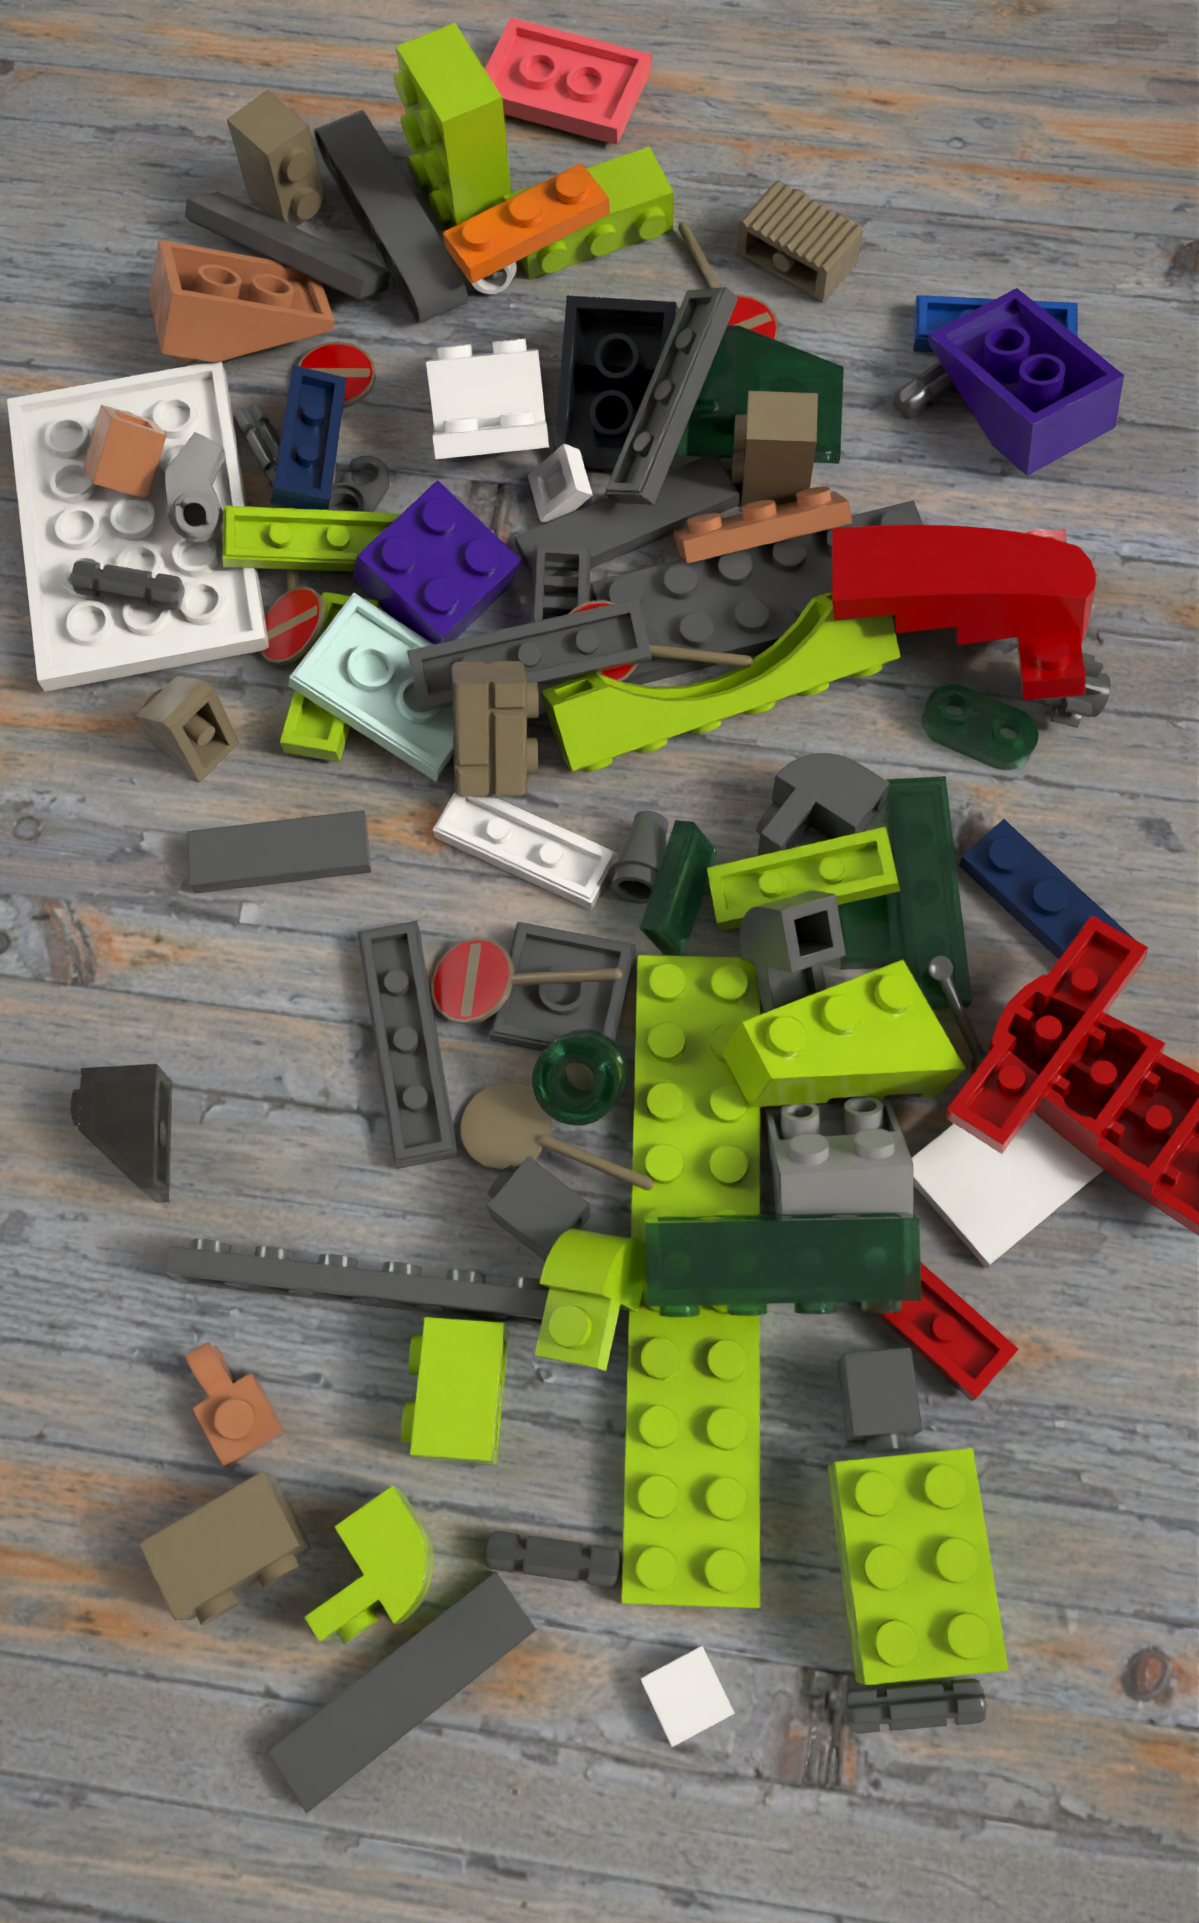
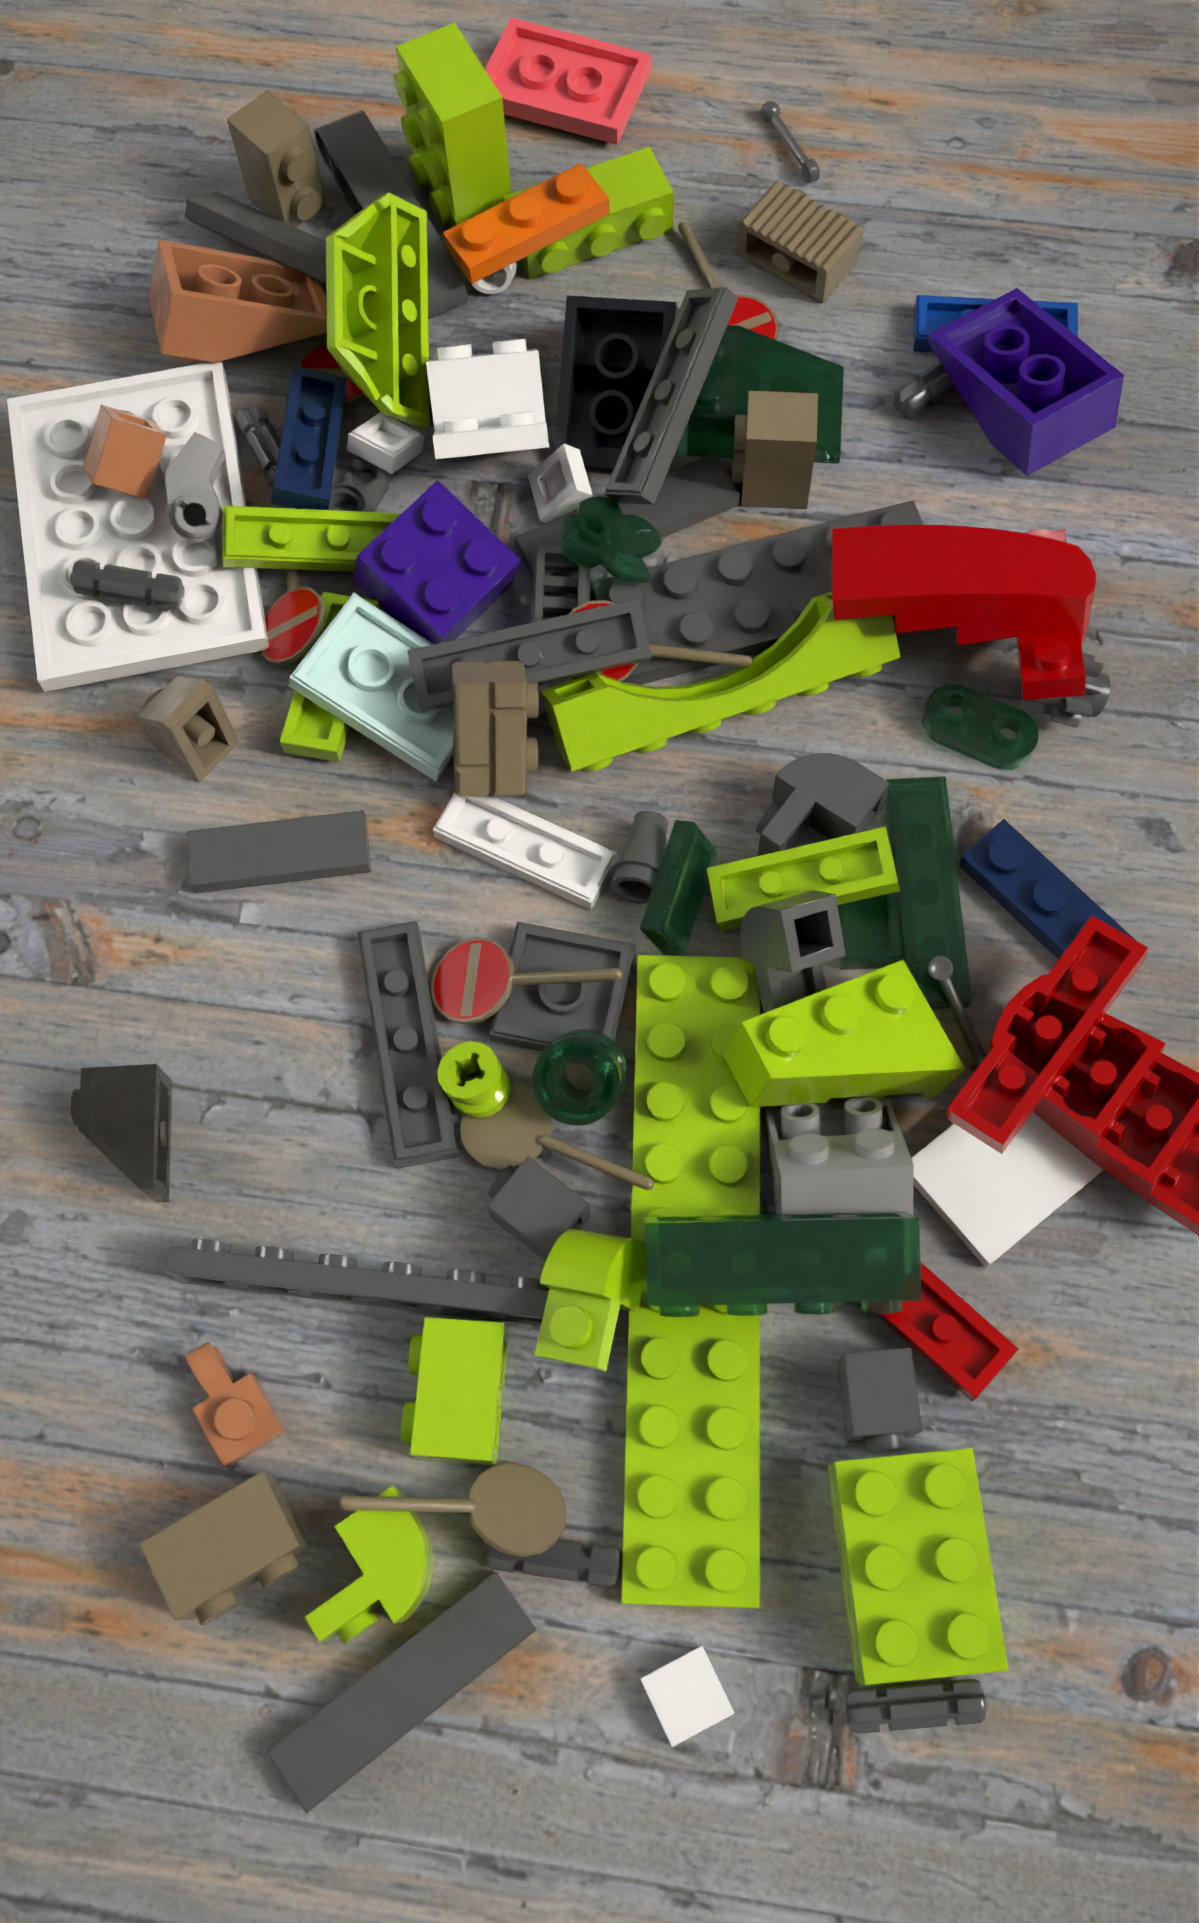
(382, 306): none -> lime wedge
(385, 442): none -> white tile
(483, 1093): none -> lime wheel
(507, 1506): none -> dark tan piece
(608, 538): none -> clear green plate
(762, 524): nougat plate -> none
(770, 113): none -> dark grey hinge

